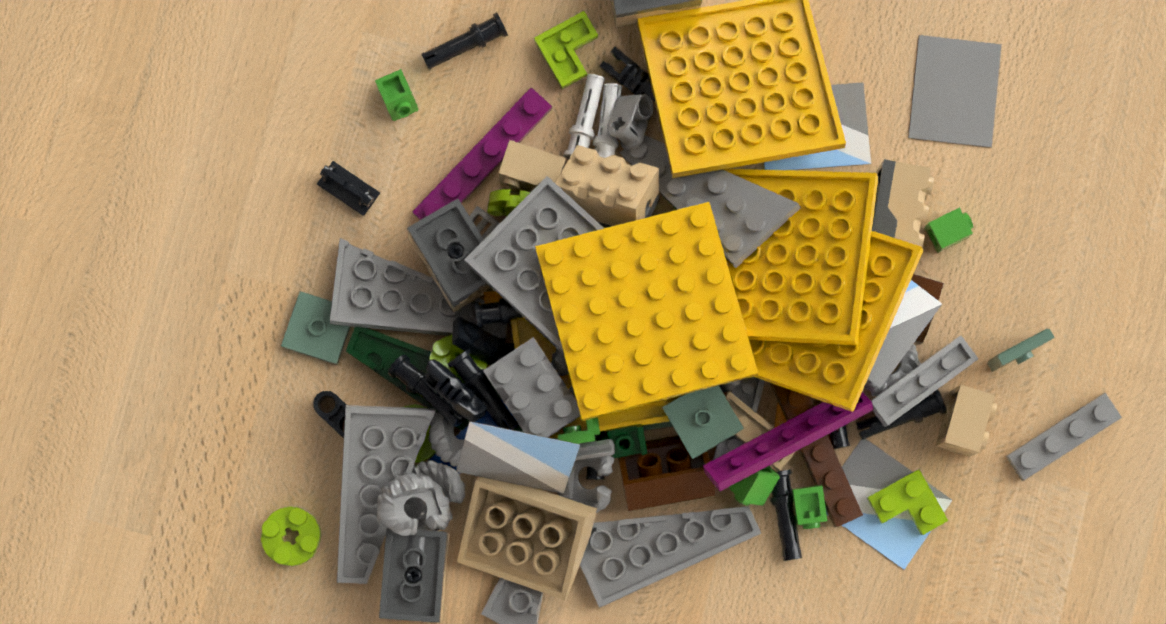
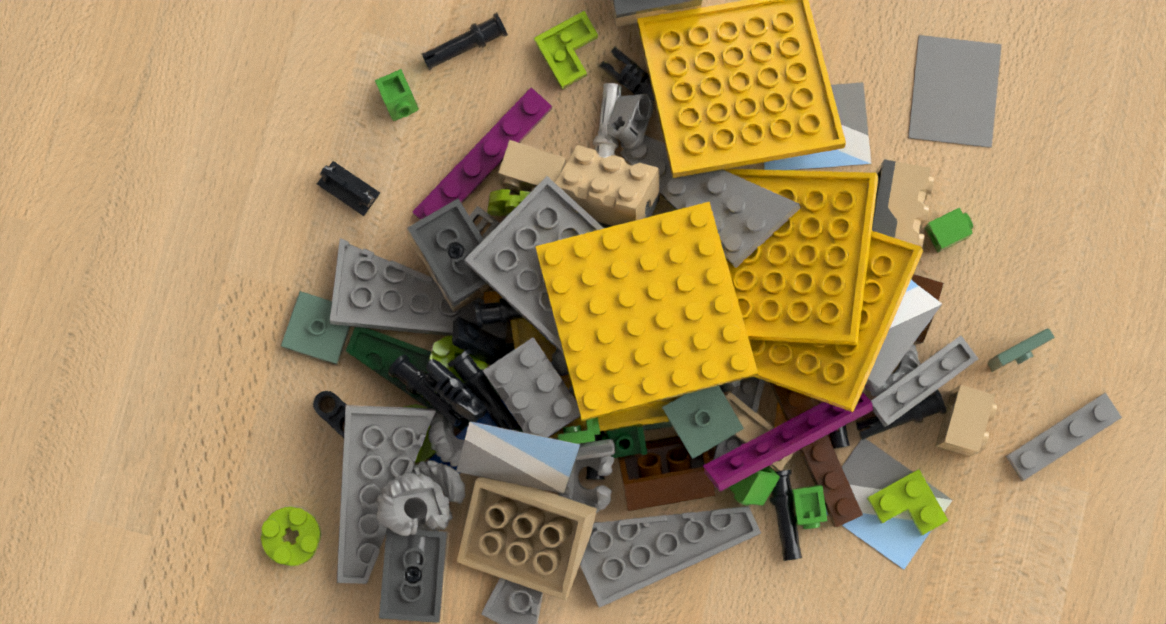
(582, 131): white pin -> none

